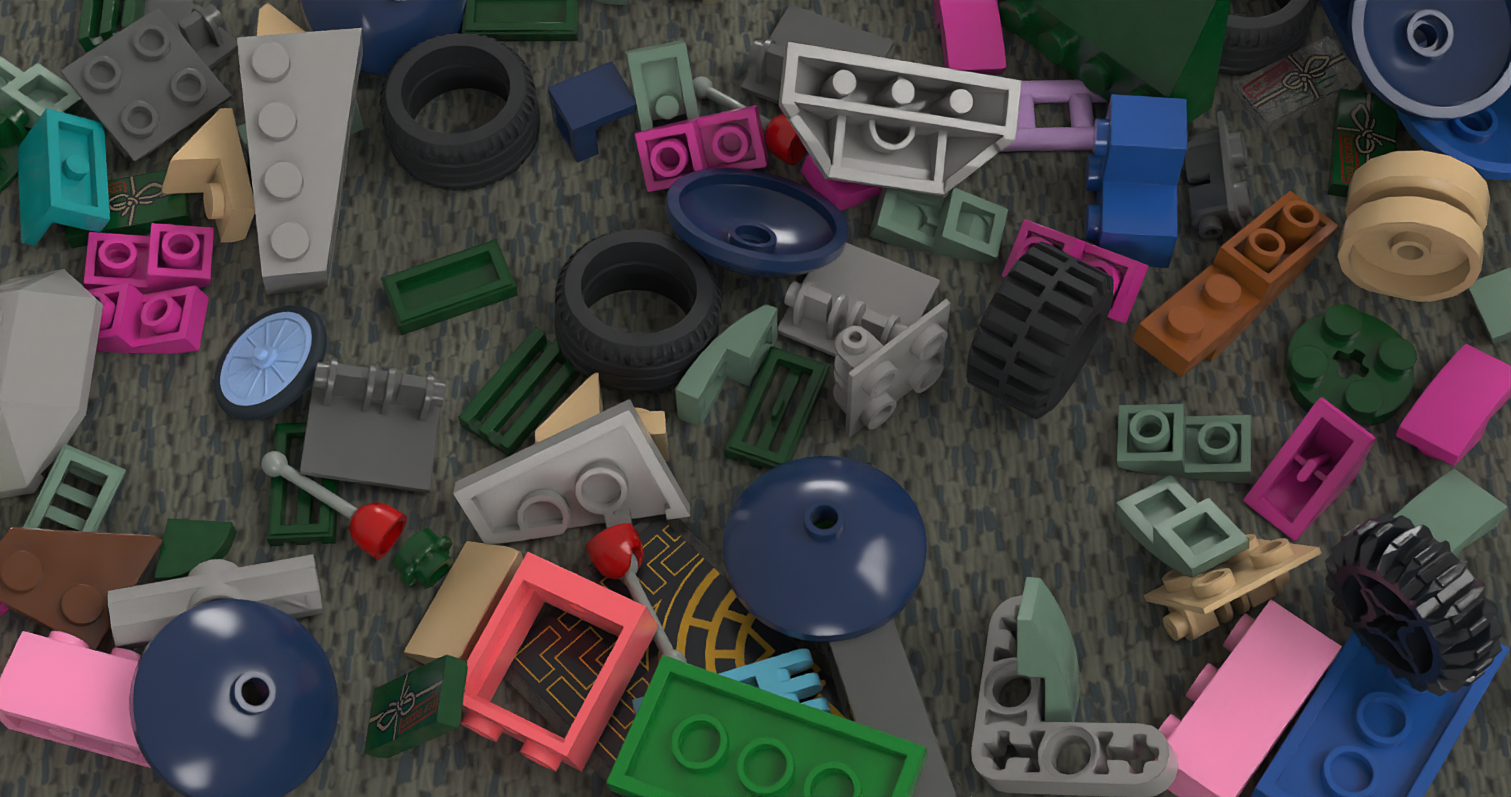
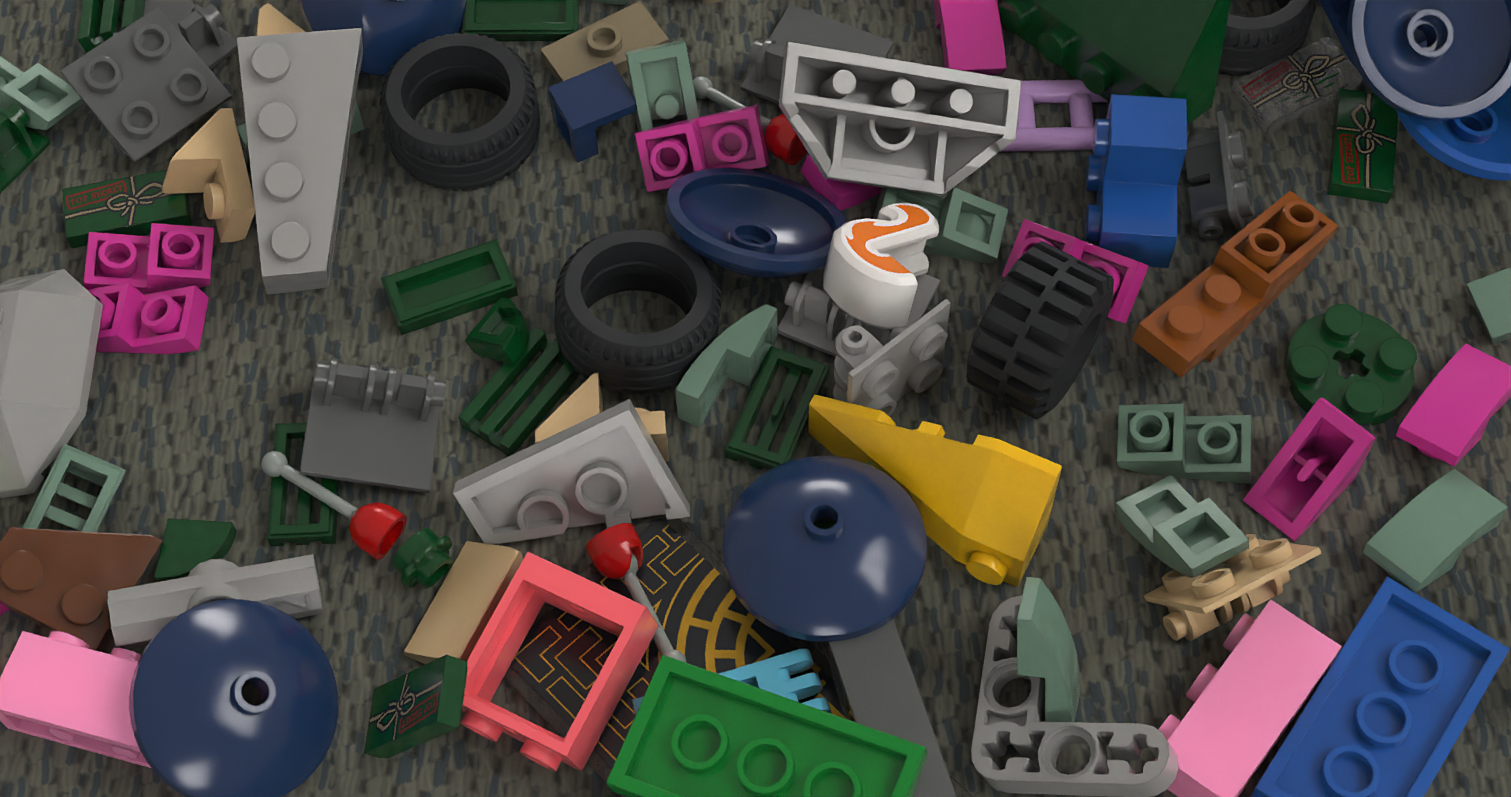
(62, 175): teal panel -> none
(270, 362): light blue wheel -> none
(500, 333): none -> dark green tile
(603, 43): none -> dark tan plate
(876, 264): none -> white animal
(975, 500): none -> yellow wedge
(1413, 604): black gear -> none
(1414, 226): tan wheel -> none

